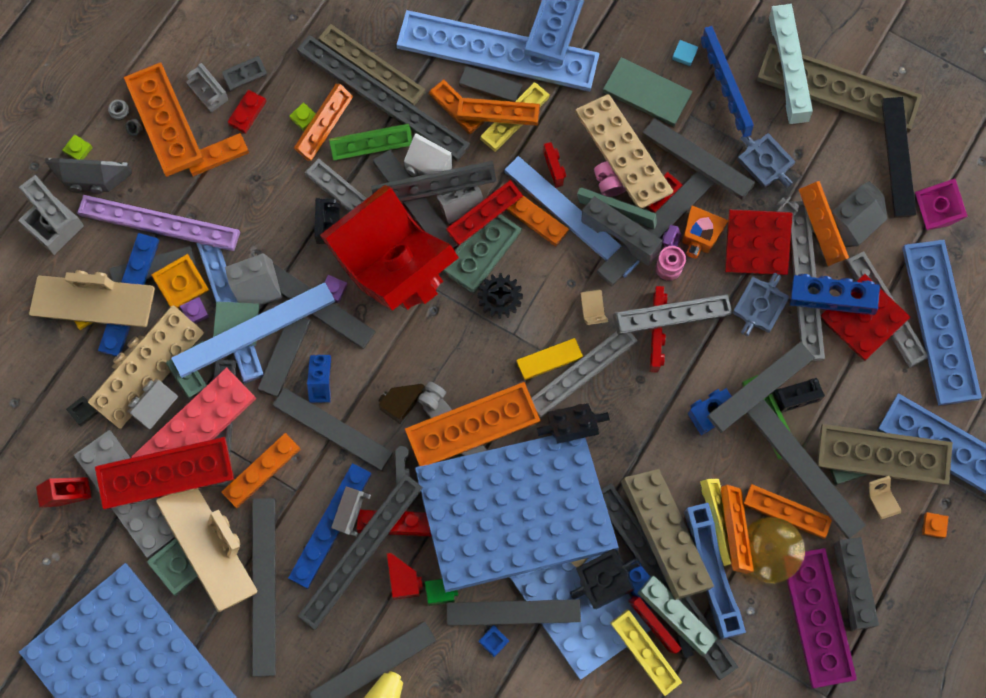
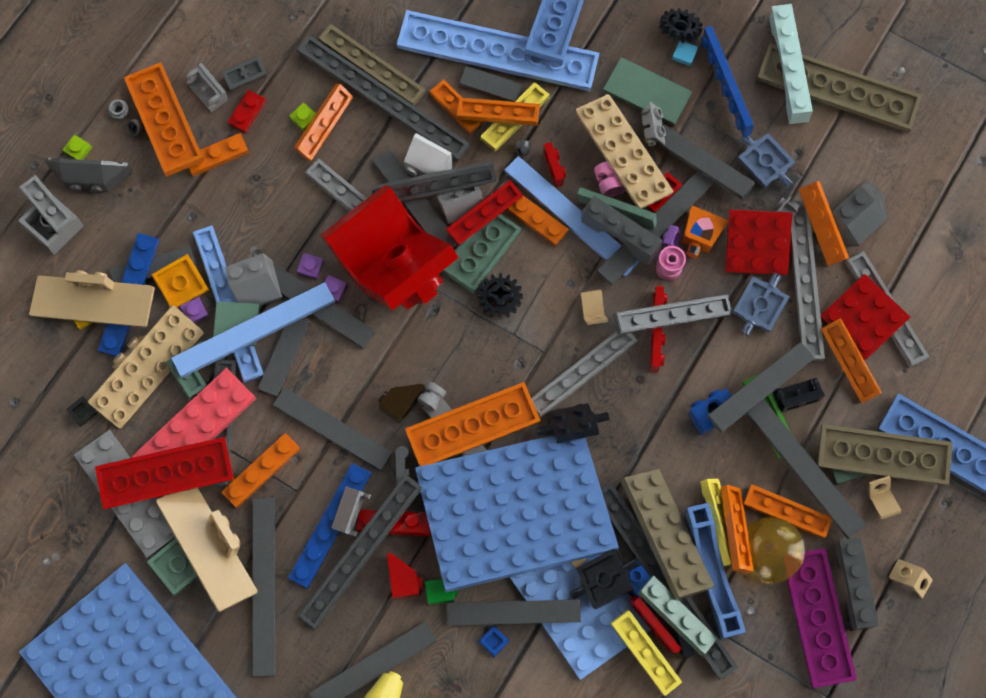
(63, 491): red slope -> none
(151, 403): light grey brick -> none
(158, 222): lavender tile -> none
(310, 266): none -> medium lavender plate
(319, 378): blue bracket -> none
(326, 214): black hinge -> none
(370, 141): bright green plate -> none
(522, 147): none -> dark grey hinge
(549, 359): yellow tile -> none
(652, 117): none -> light grey hinge
(680, 25): none -> black gear
(824, 300): blue brick -> none
(851, 360): none -> orange plate
(898, 157): black tile -> none
(911, 576): none -> tan bracket
(935, 525): orange plate -> none
(941, 205): dark pink slope -> none
(941, 322): medium blue plate -> none

